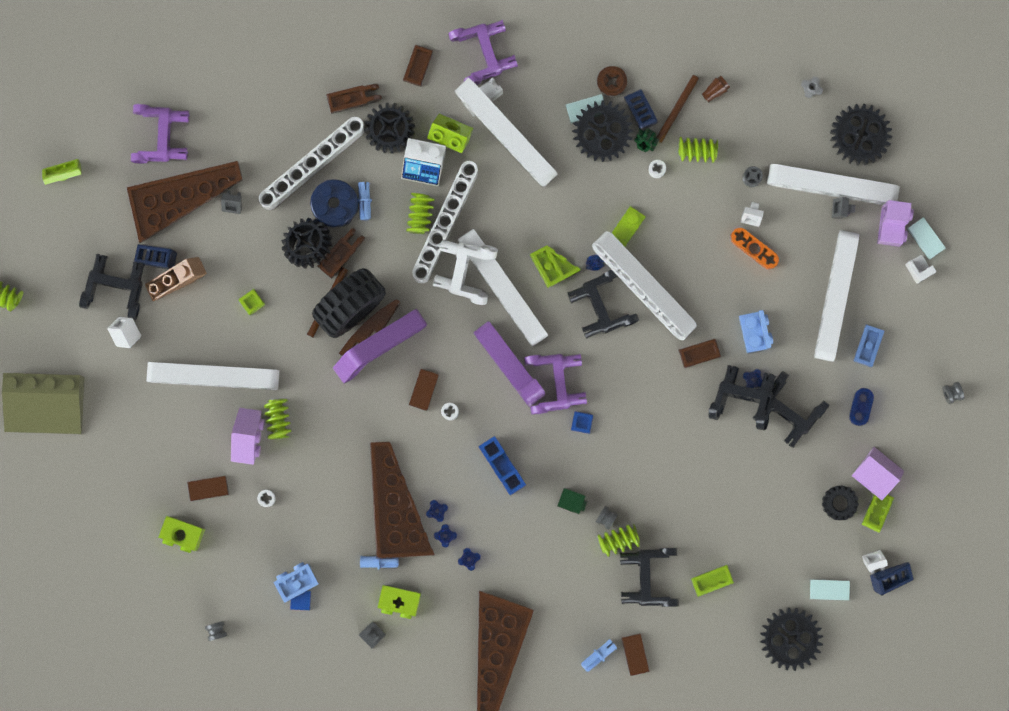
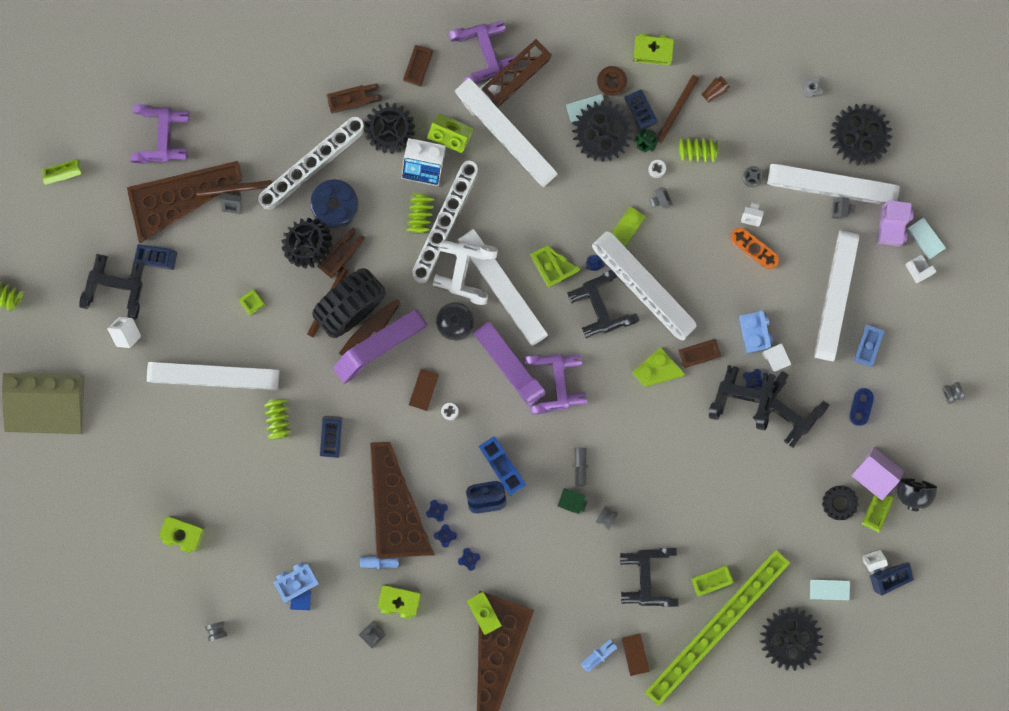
(176, 278): medium nougat slope -> none
(208, 488): reddish brown tile -> none
(232, 188): none -> reddish brown bar
(246, 436): lavender brick -> none
(263, 503): white bush -> none
(335, 420): none -> dark blue slope
(364, 201): light blue axle -> none
(454, 321): none -> black cylinder
(484, 613): none -> lime plate
(486, 497): none -> dark blue brick
(522, 78): none -> reddish brown fence
(580, 466): none -> dark grey axle
(582, 422): blue tile -> none
(619, 540): lime piece -> none
(643, 51): none -> lime brick
(657, 369): none -> lime wing
(662, 198): none -> dark grey tile
(717, 627): none -> lime plate
(777, 357): none -> white panel
(916, 494): none -> black cylinder

